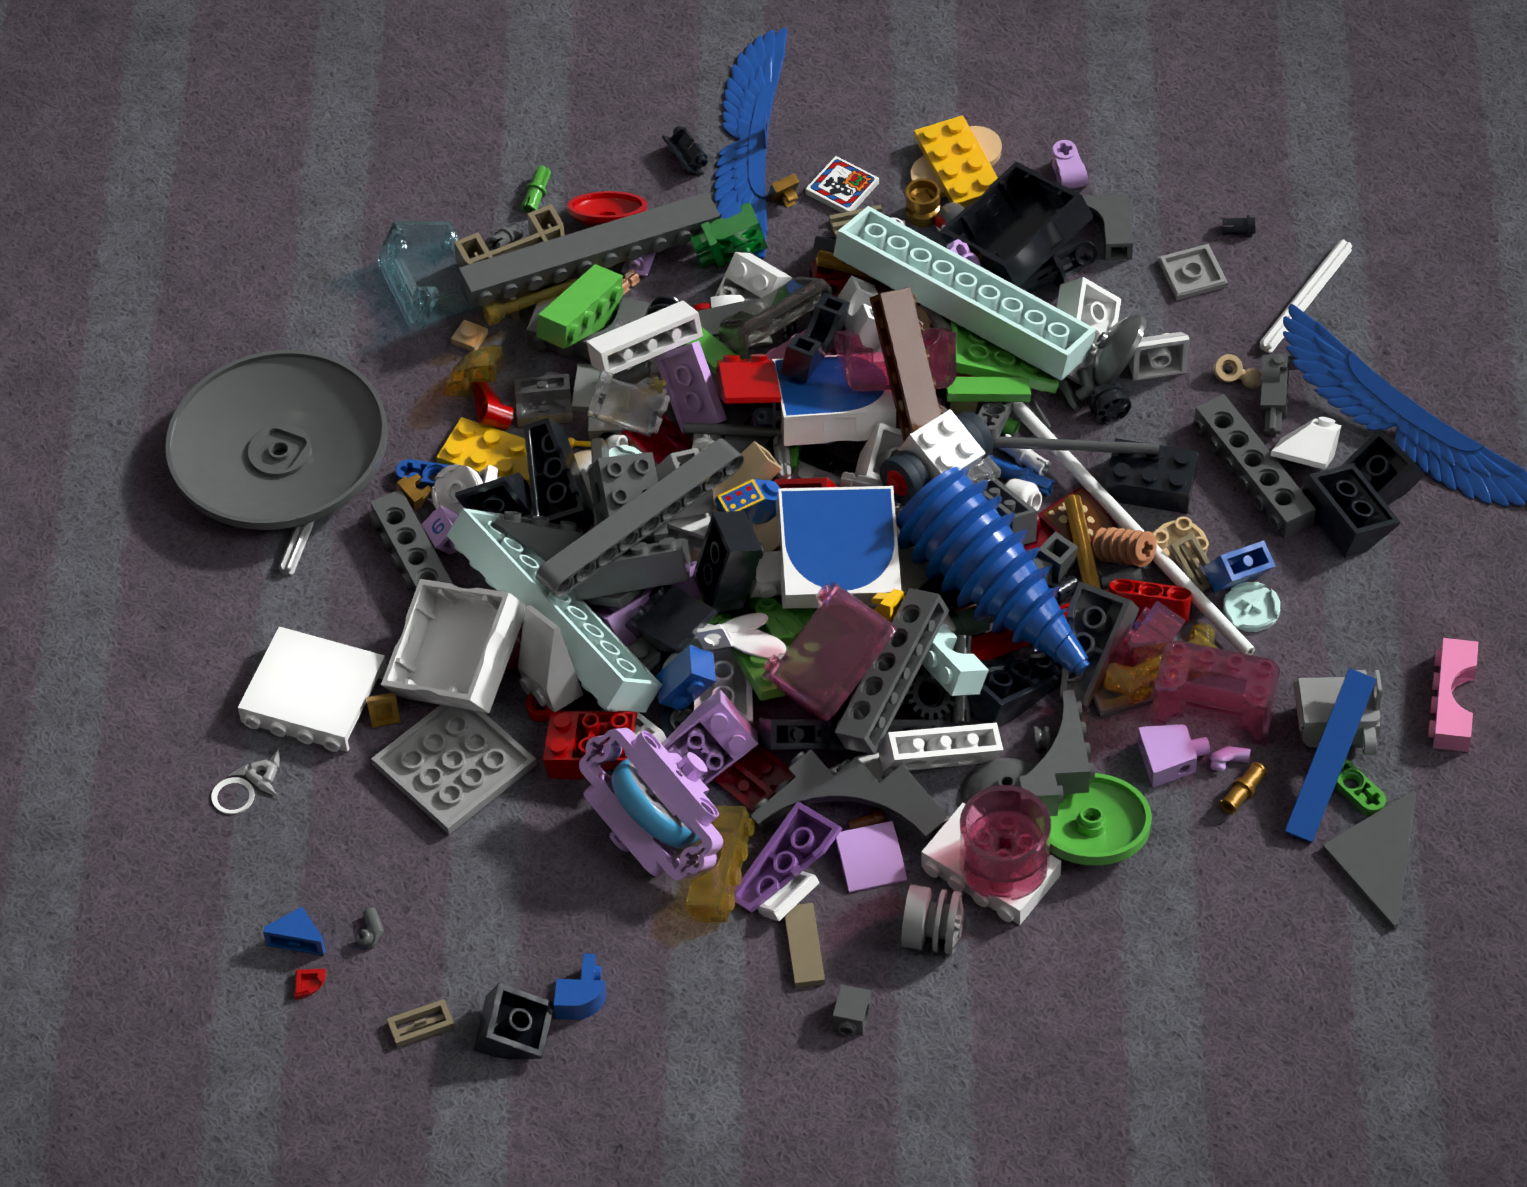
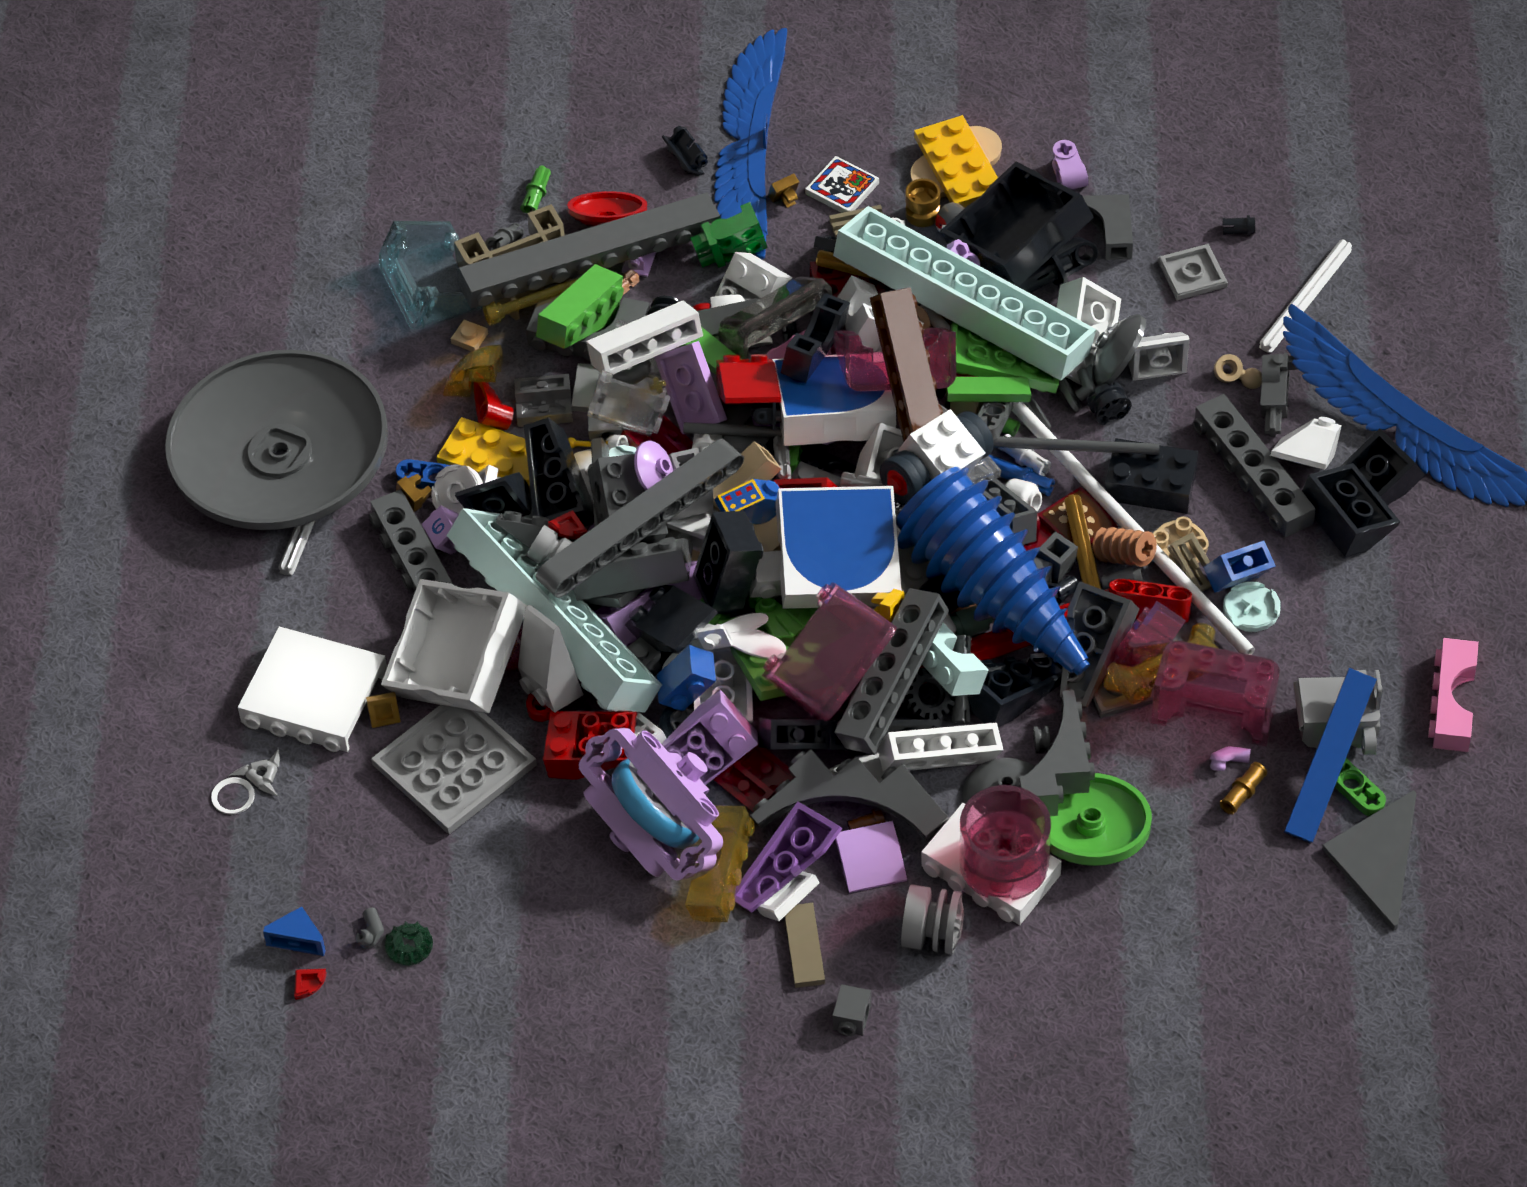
(408, 954): none -> clear green gear
(422, 1033): dark tan tile -> none
(513, 1024): black slope -> none
(546, 545): none -> light grey wheel
(568, 526): none -> red tile
(583, 997): blue brick -> none
(651, 463): none -> lavender dish
(1169, 752): lavender torso -> none

